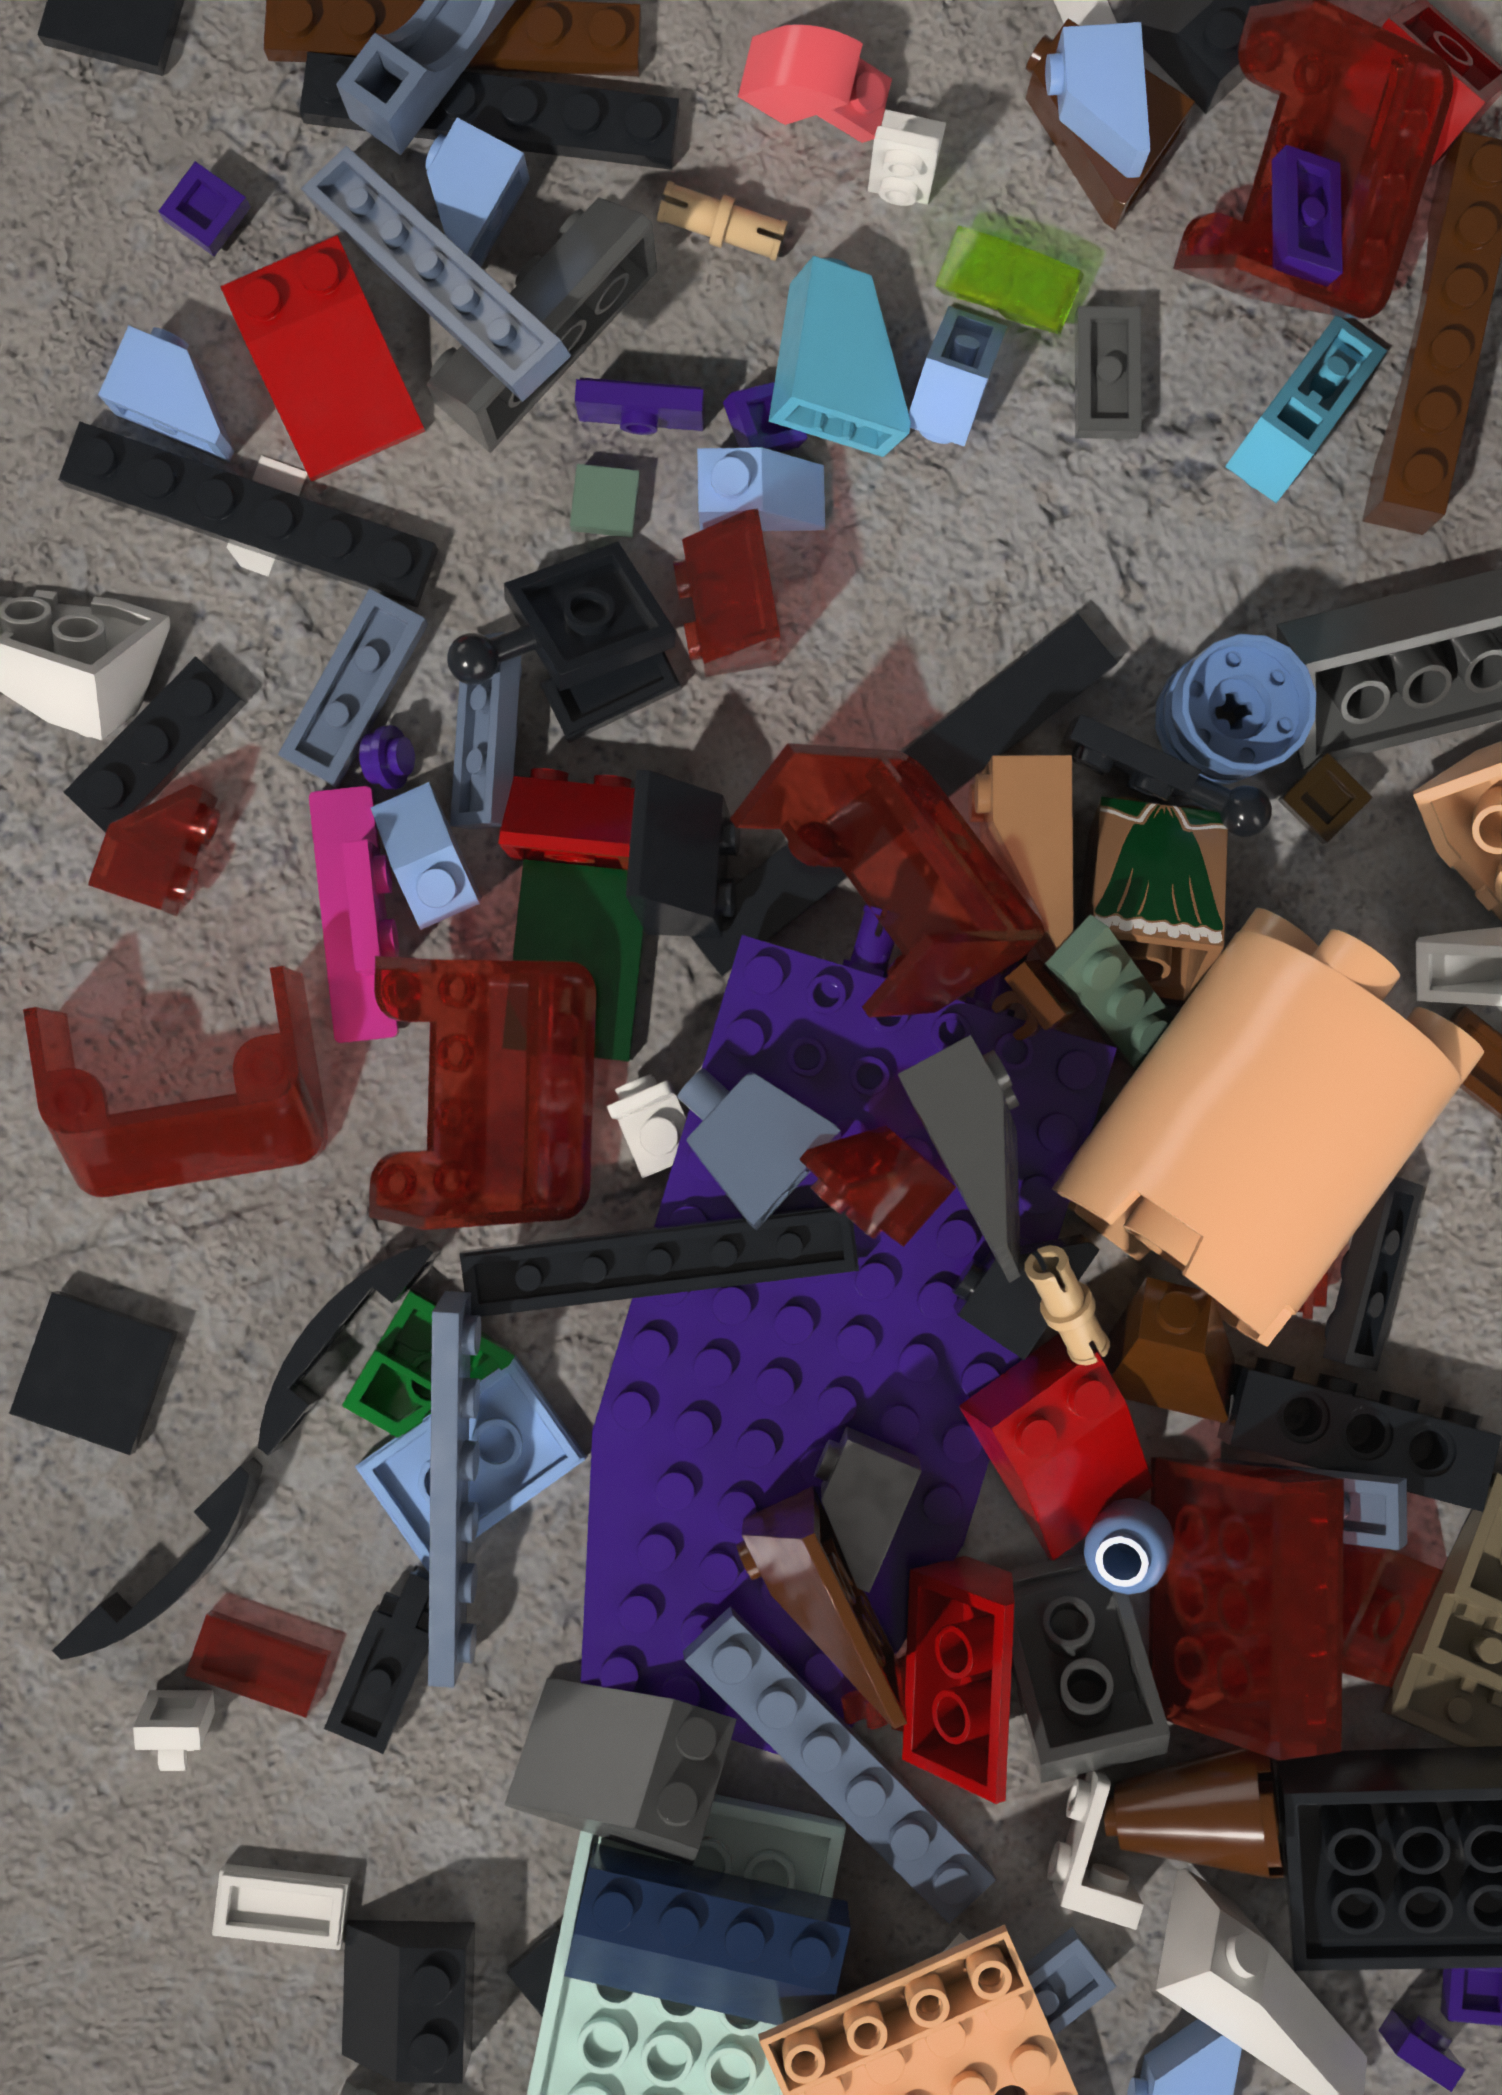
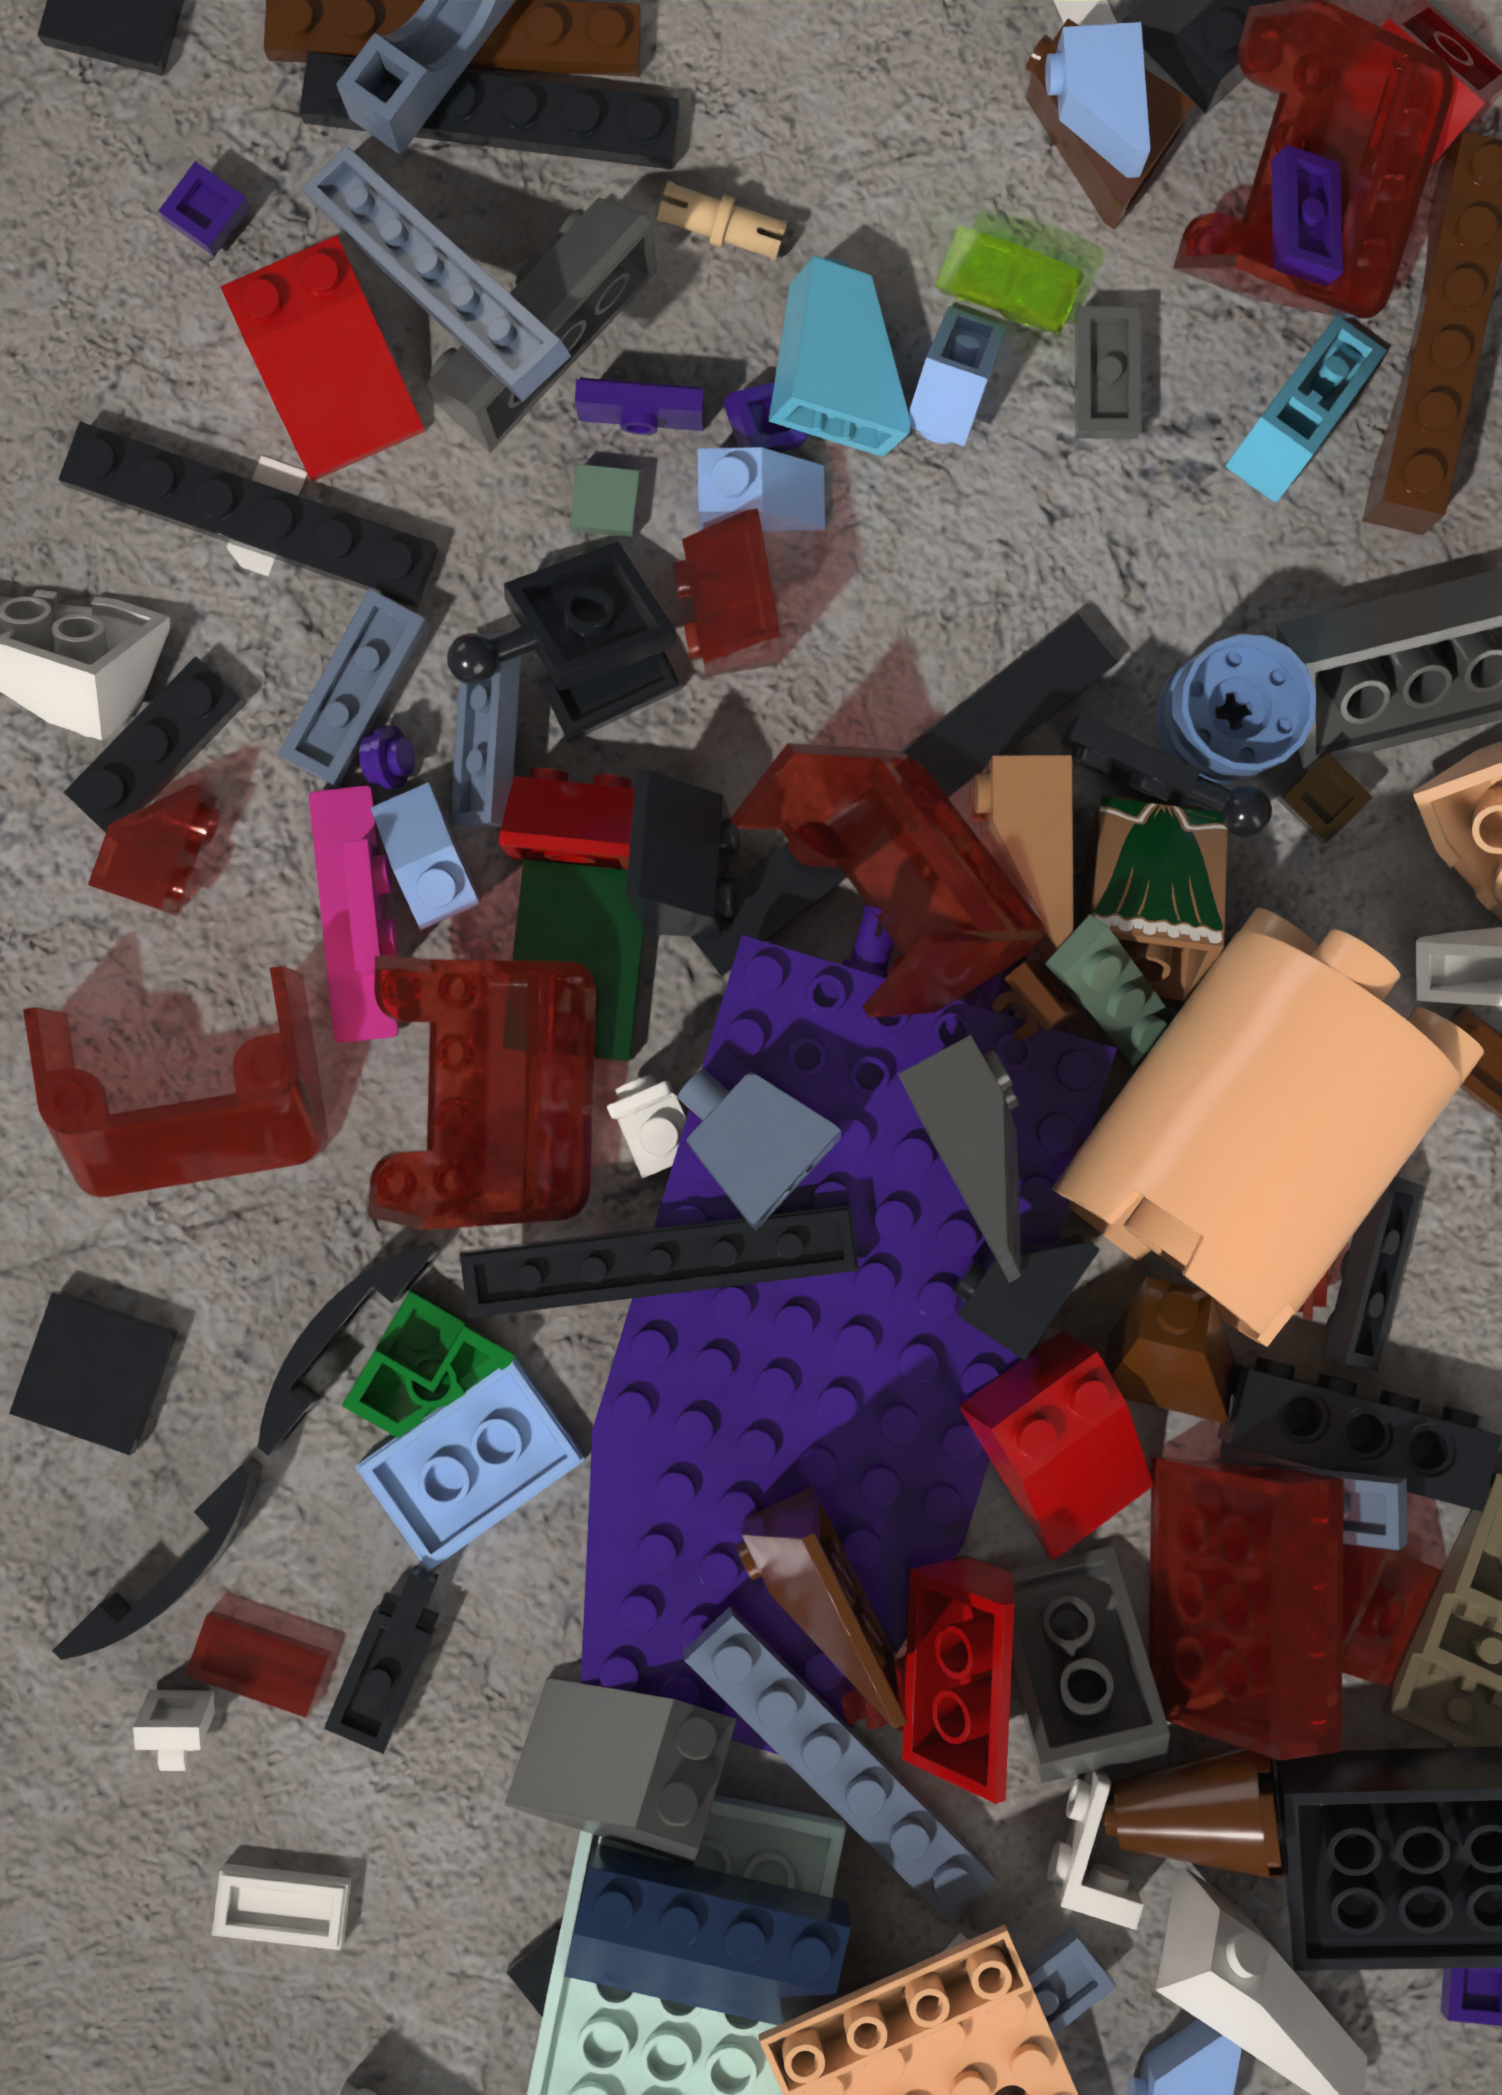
(165, 391): light blue slope -> none
(409, 1998): black slope -> none
(452, 1465): sand blue plate -> none
(474, 186): light blue slope -> none
(811, 73): coral brick -> none
(865, 1498): flat silver slope -> none
(880, 1180): clear red slope -> none
(905, 158): white bracket -> none
(1067, 1305): tan pin -> none
(1129, 1546): medium blue head -> none
(1423, 2047): dark purple plate -> none

